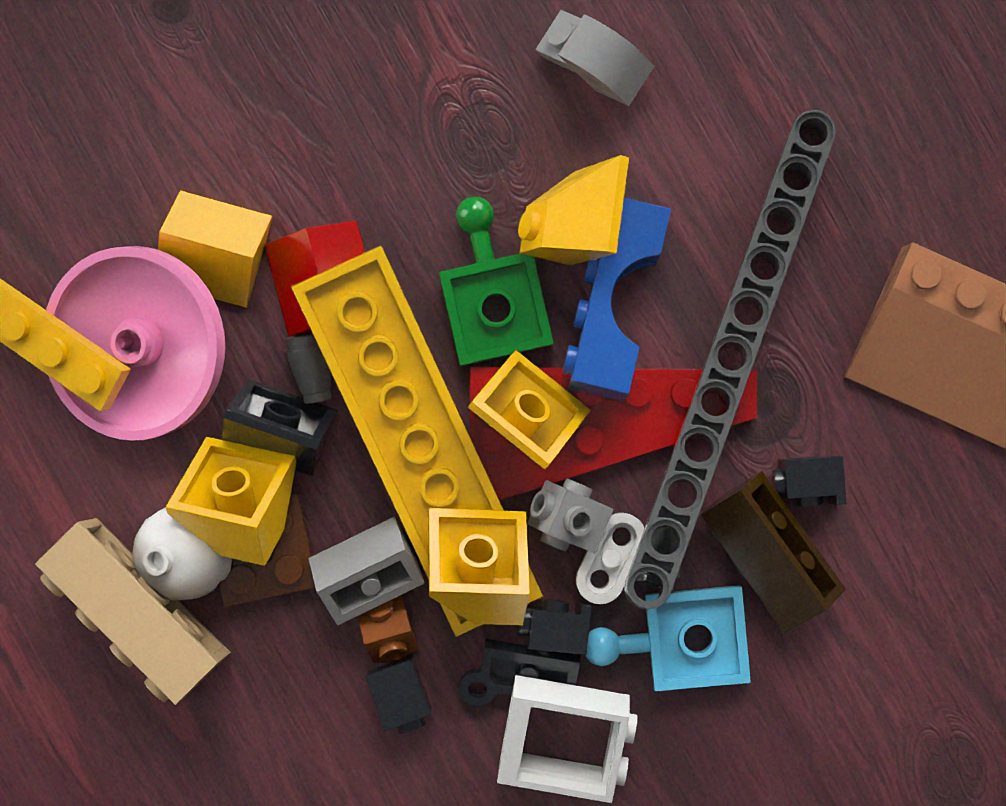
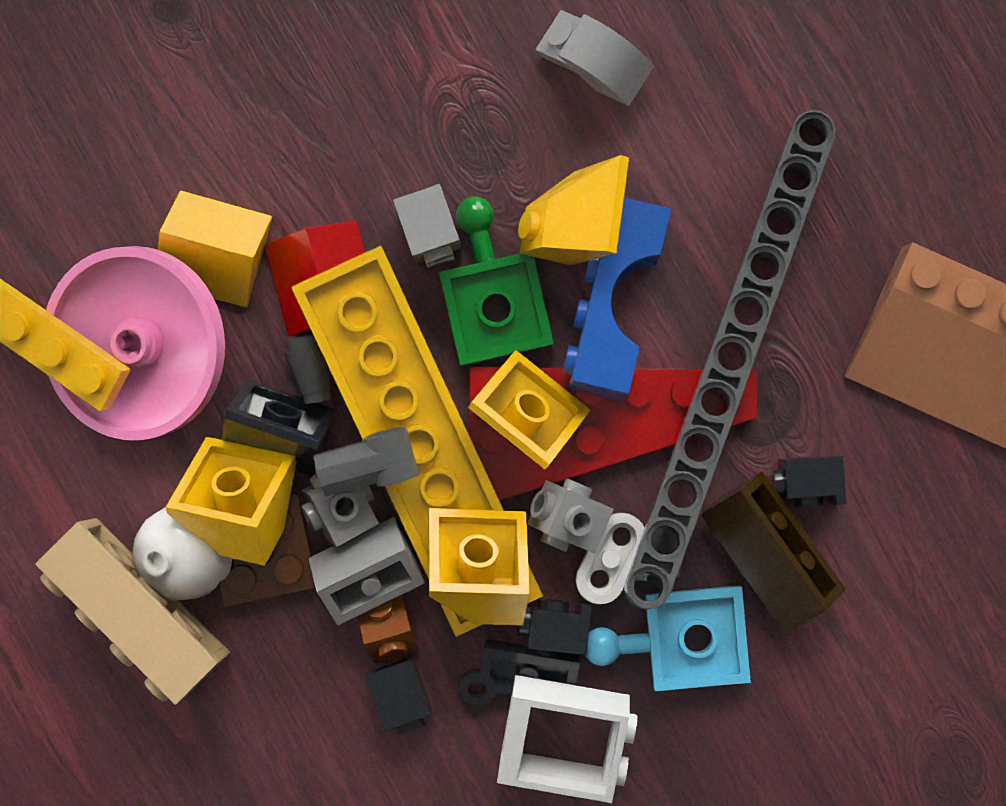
(341, 522): none -> light grey brick
(379, 459): none -> dark grey piece
(428, 226): none -> light grey brick

